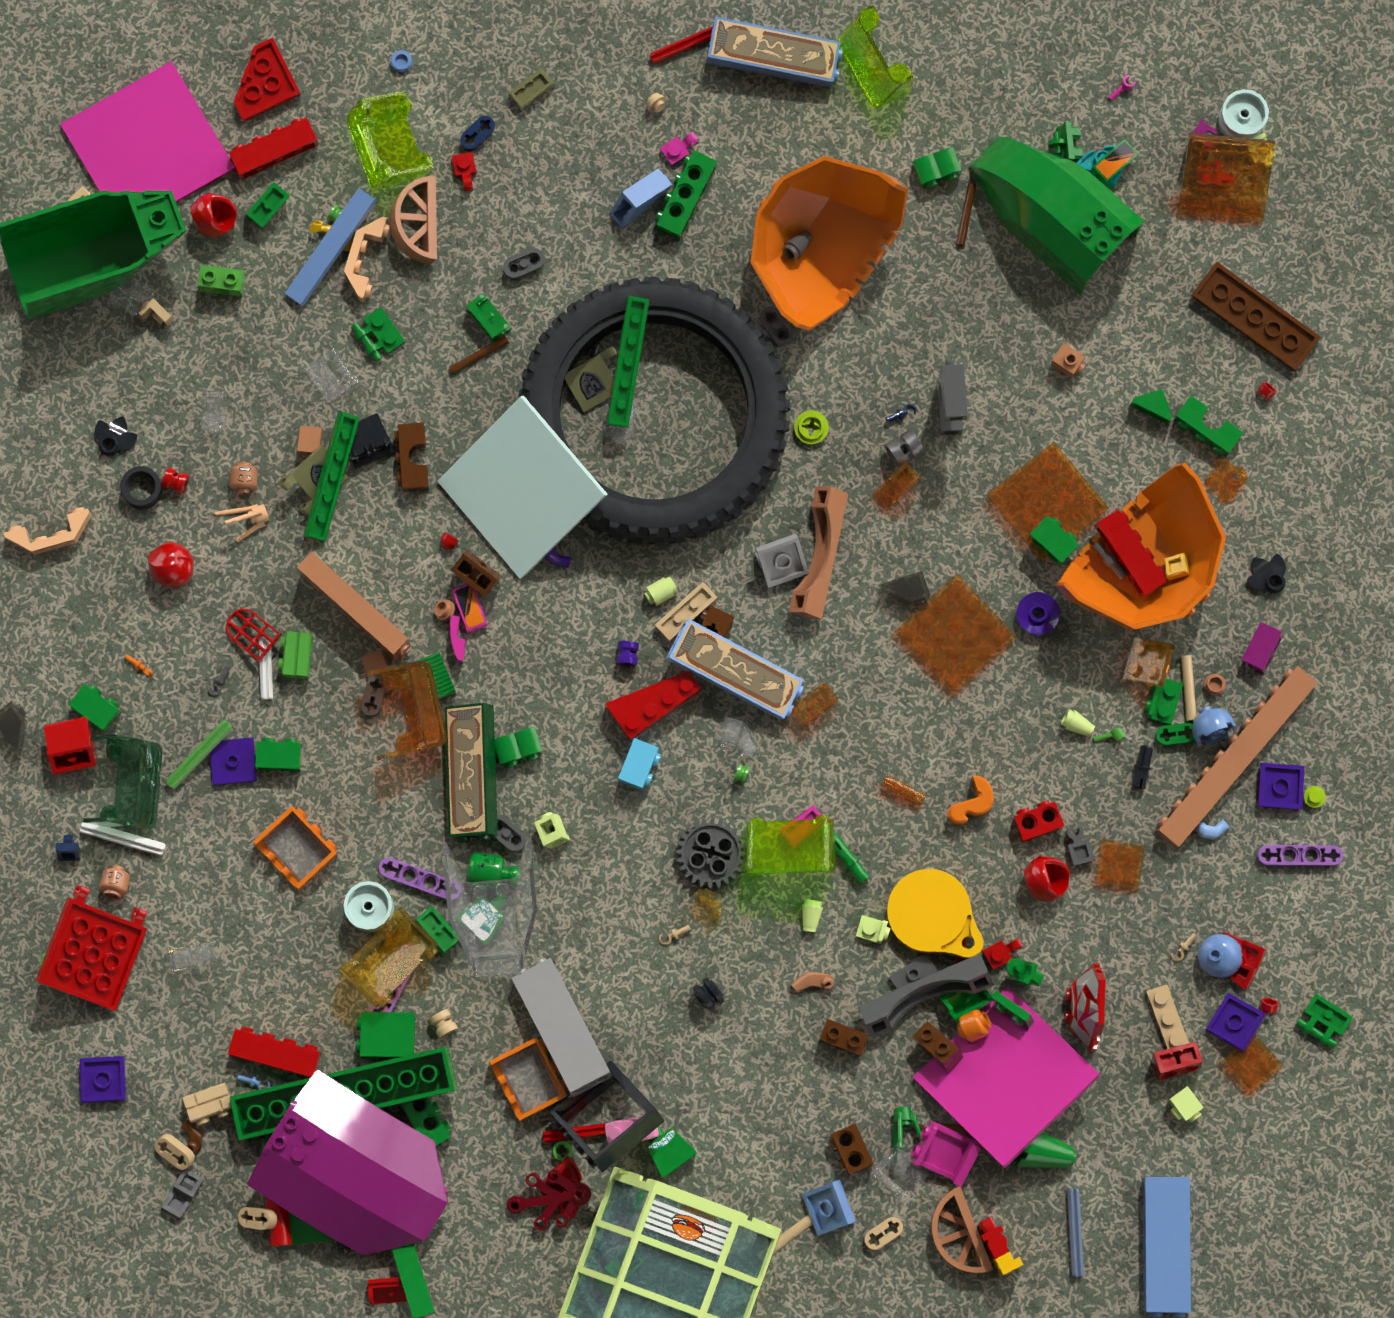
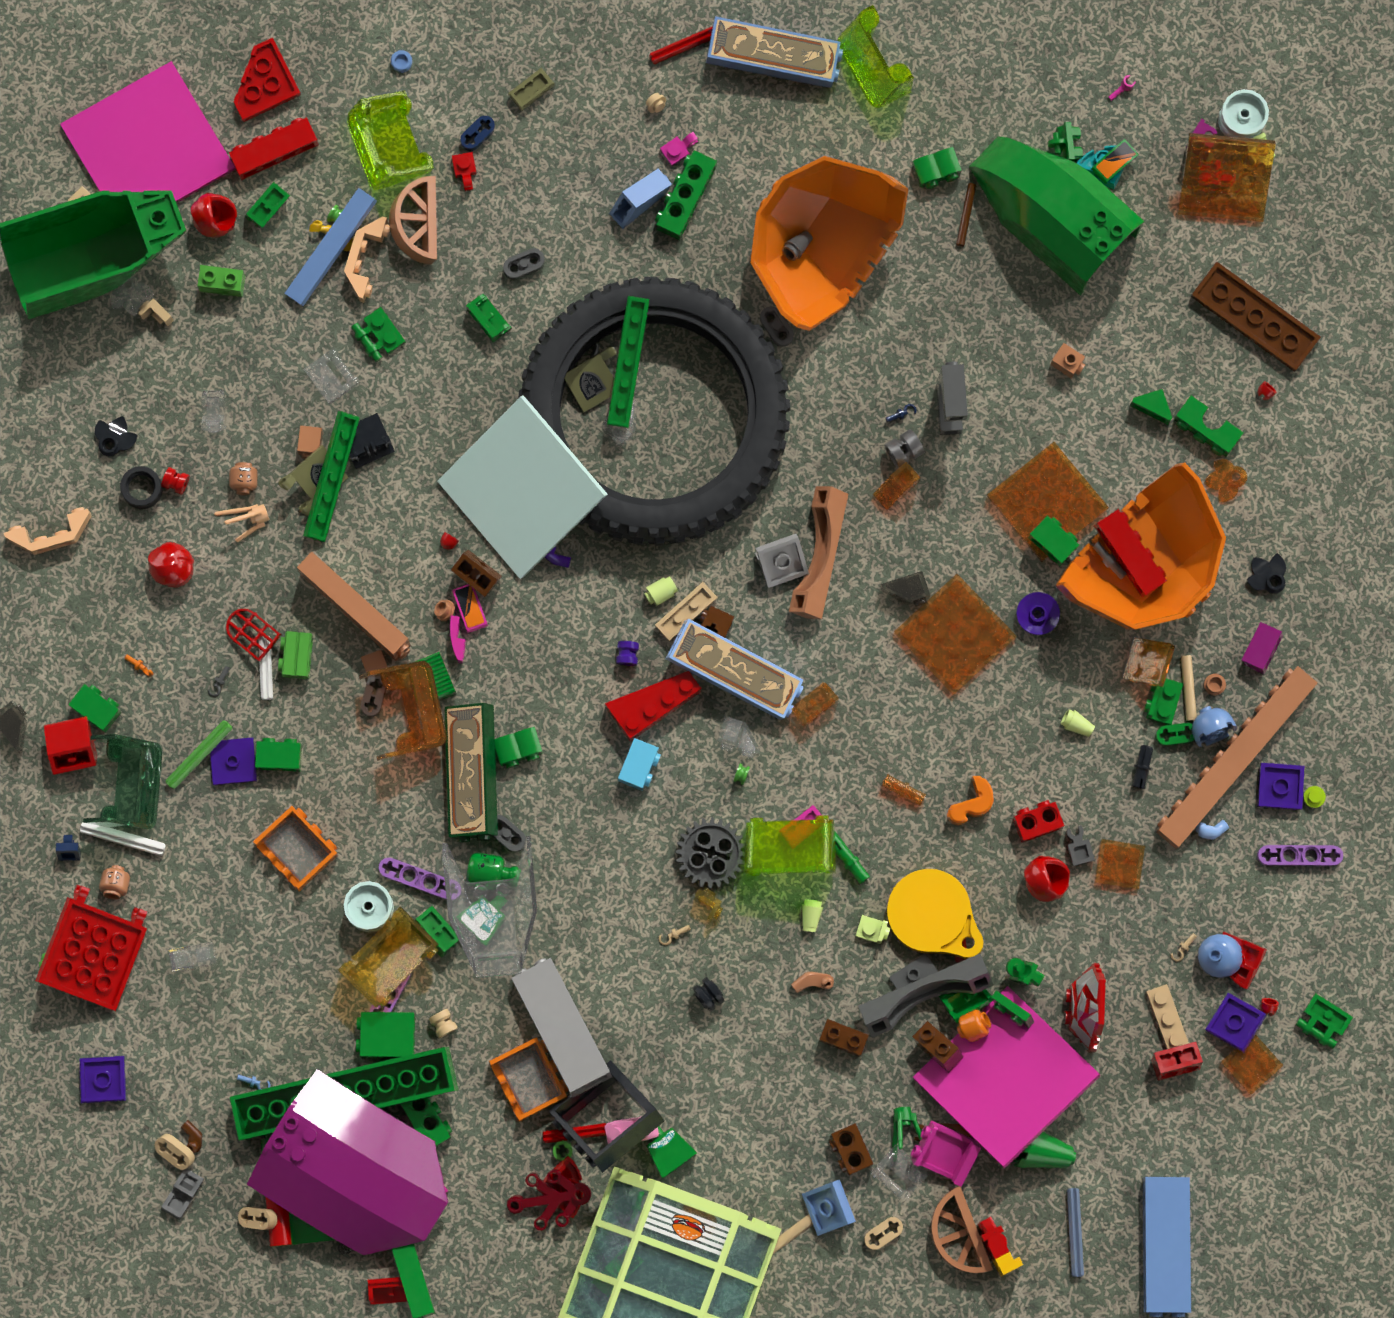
(208, 1103): tan brick -> none
(274, 1053): red brick -> none
(410, 438): reddish brown arch -> none
(479, 355): reddish brown bar -> none
(544, 827): yellowish green brick -> none
(804, 420): lime gear -> none
(999, 953): red plate -> none
(1116, 733): bright green hand -> none
(1176, 566): yellow tile -> none
(1185, 1105): yellowish green brick -> none

